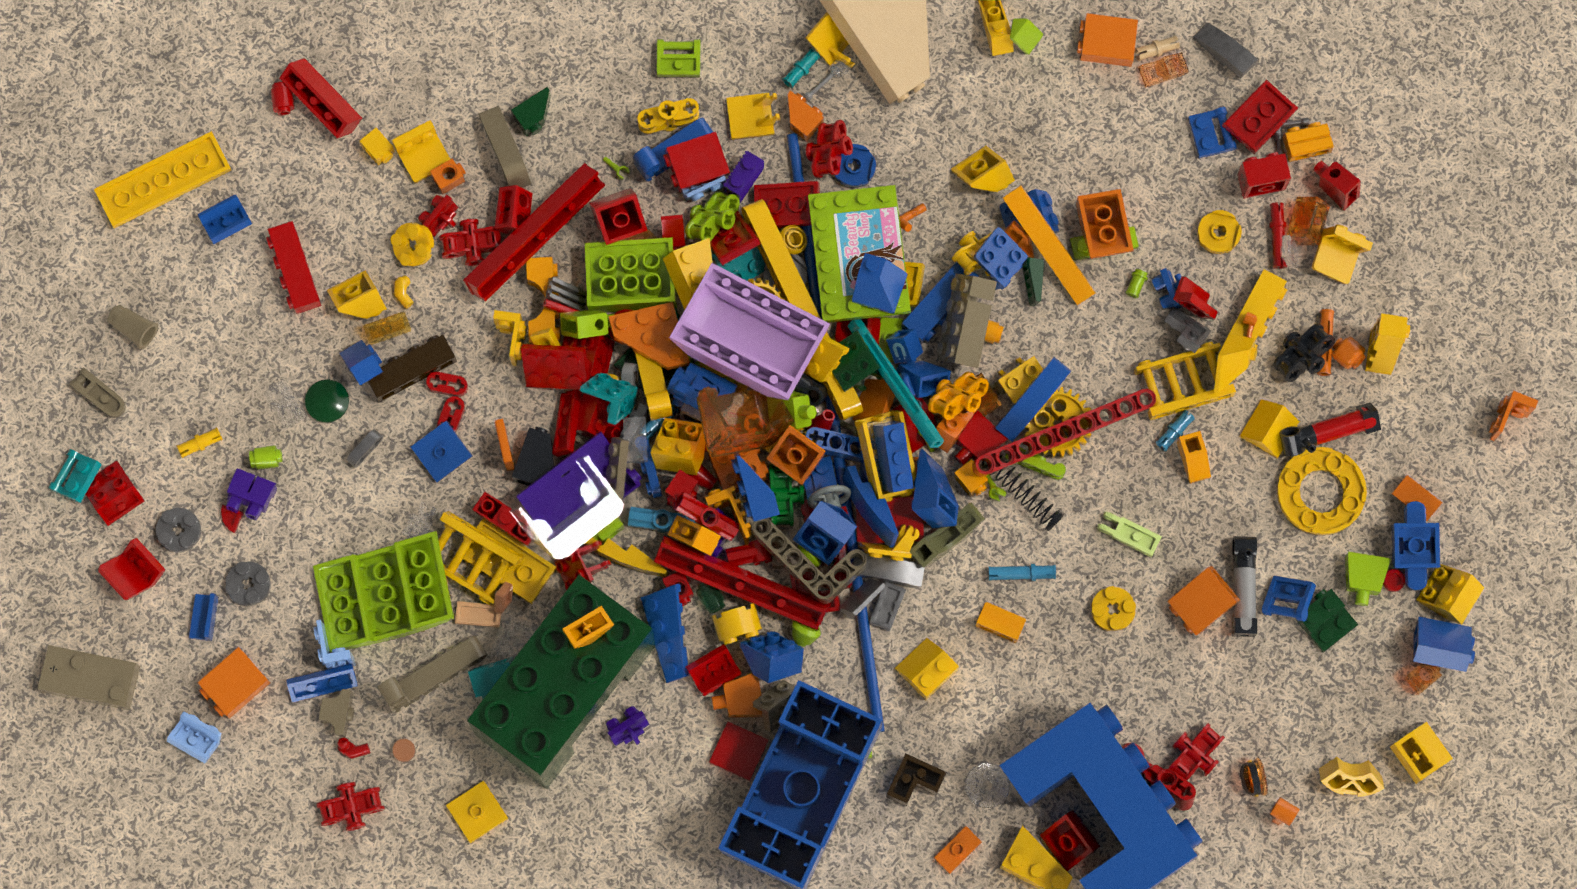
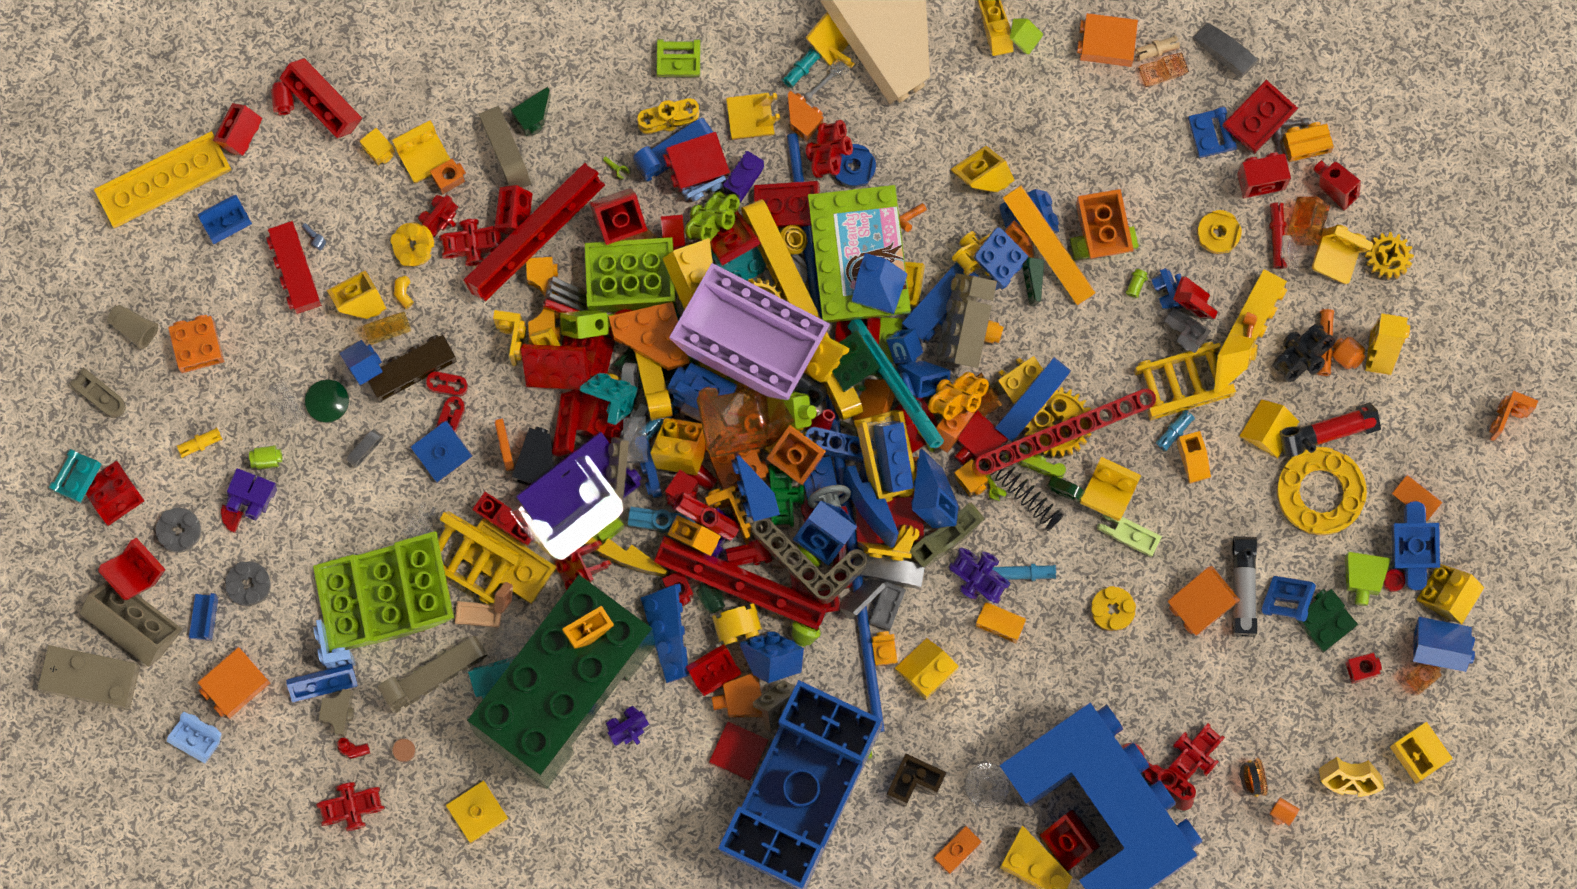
(130, 623): none -> dark tan slope
(196, 343): none -> orange brick
(237, 129): none -> red brick
(318, 241): none -> sand blue hand
(884, 649): none -> light orange bracket
(979, 575): none -> dark purple axle
(1065, 489): none -> dark green beam
(1110, 489): none -> yellow bracket
(1356, 674): none -> red brick
(1397, 258): none -> yellow gear

